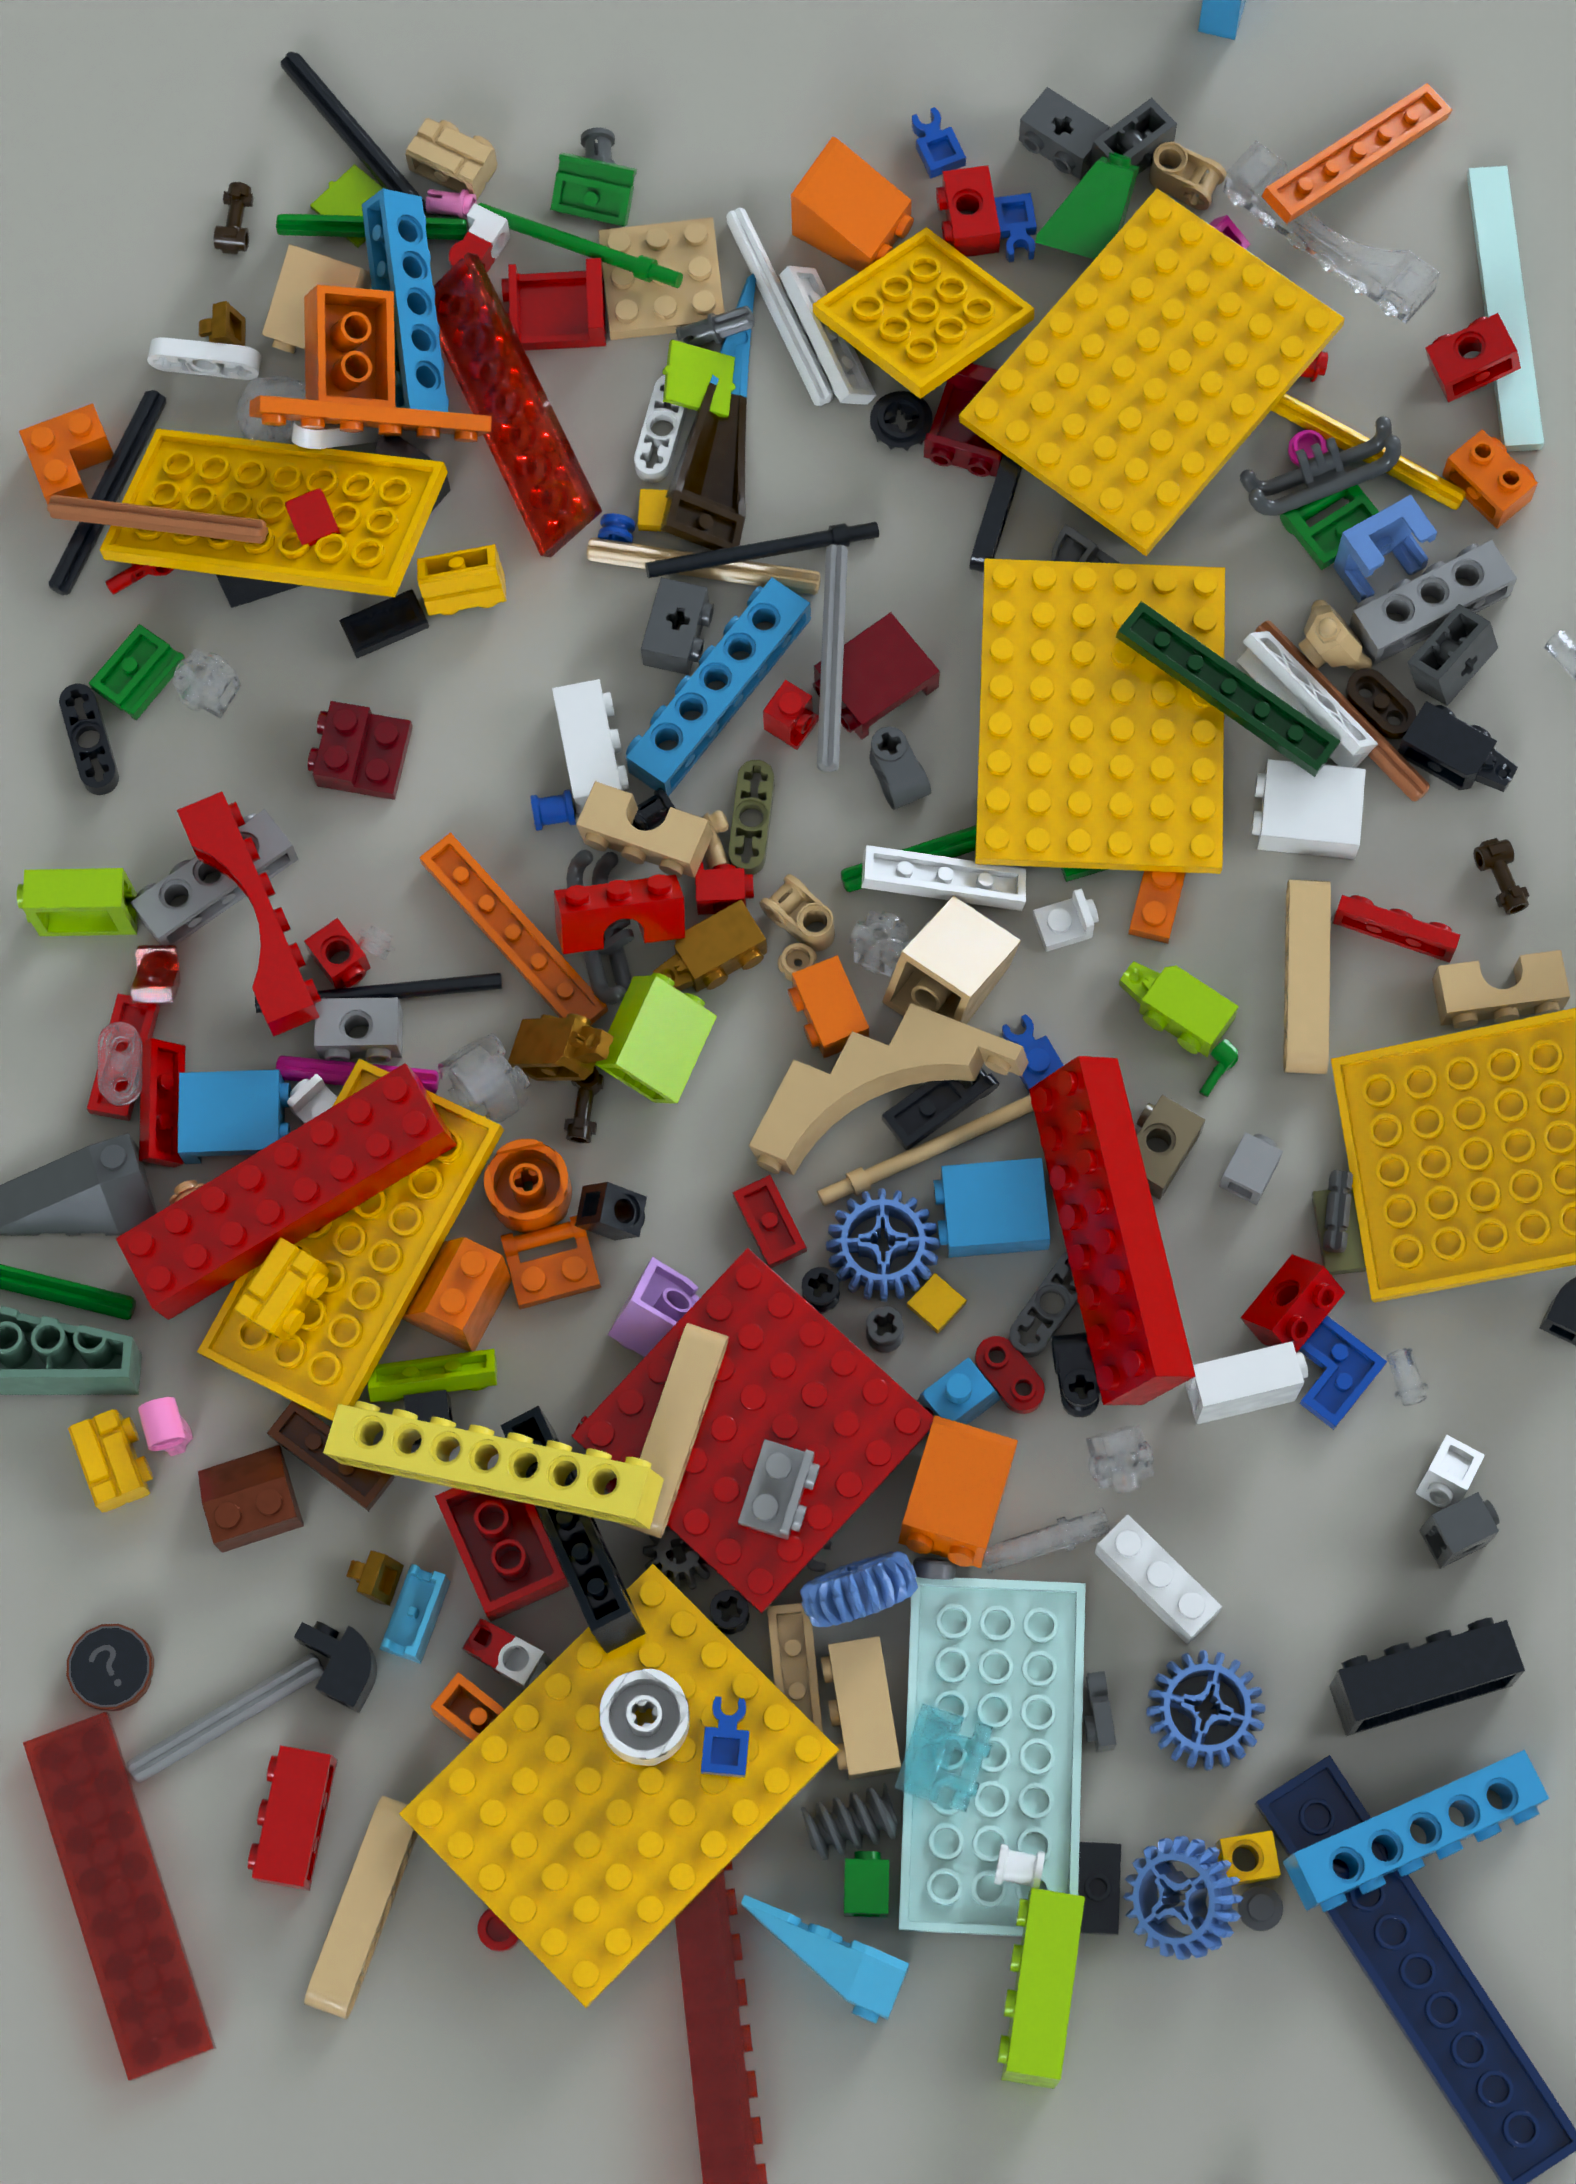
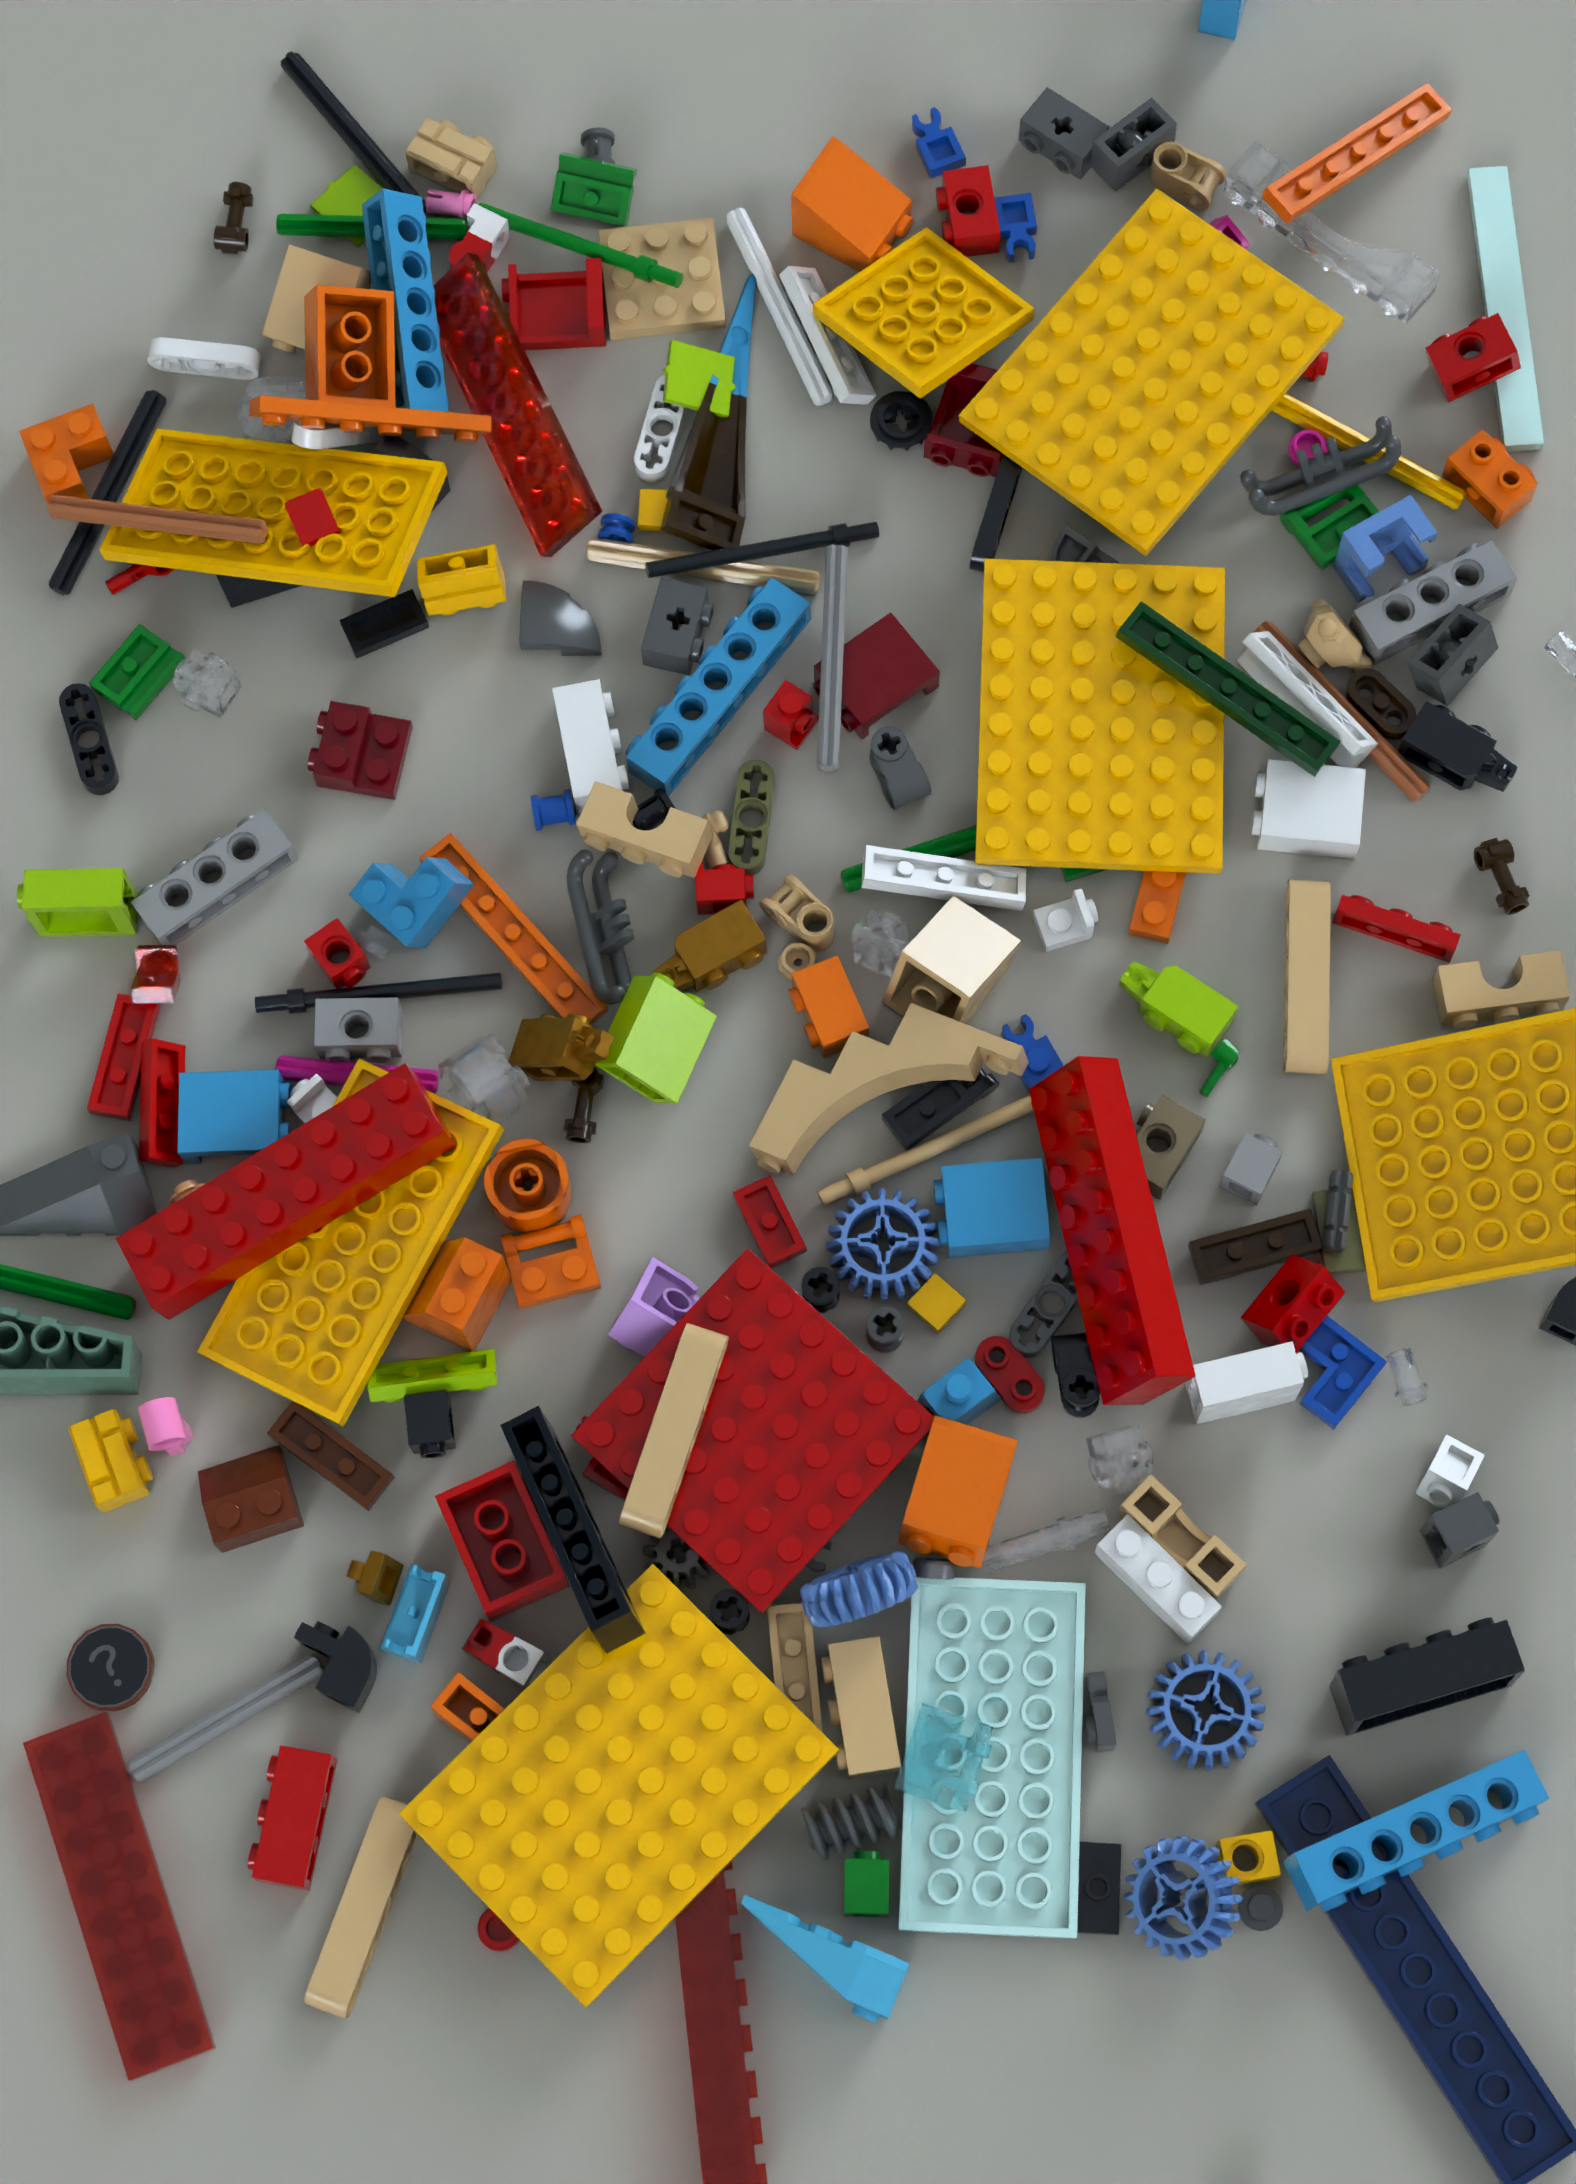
(119, 1066): clear plate -> none
(225, 326): pearl gold tile -> none
(278, 984): red arch -> none
(283, 1289): yellow brick -> none
(414, 906): none -> dark azure brick
(555, 622): none -> dark grey brick
(587, 911): red arch -> none
(611, 1211): black brick -> none
(629, 1503): light yellow brick -> none
(639, 1691): white brick -> none
(716, 327): dark grey axle -> none
(725, 1747): blue plate -> none
(777, 1489): light grey bracket -> none
(1019, 1867): white bush -> none
(1042, 1989): lime wedge -> none
(1093, 209): green slope -> none
(1199, 1554): none -> tan arch
(1255, 1246): none -> dark brown plate

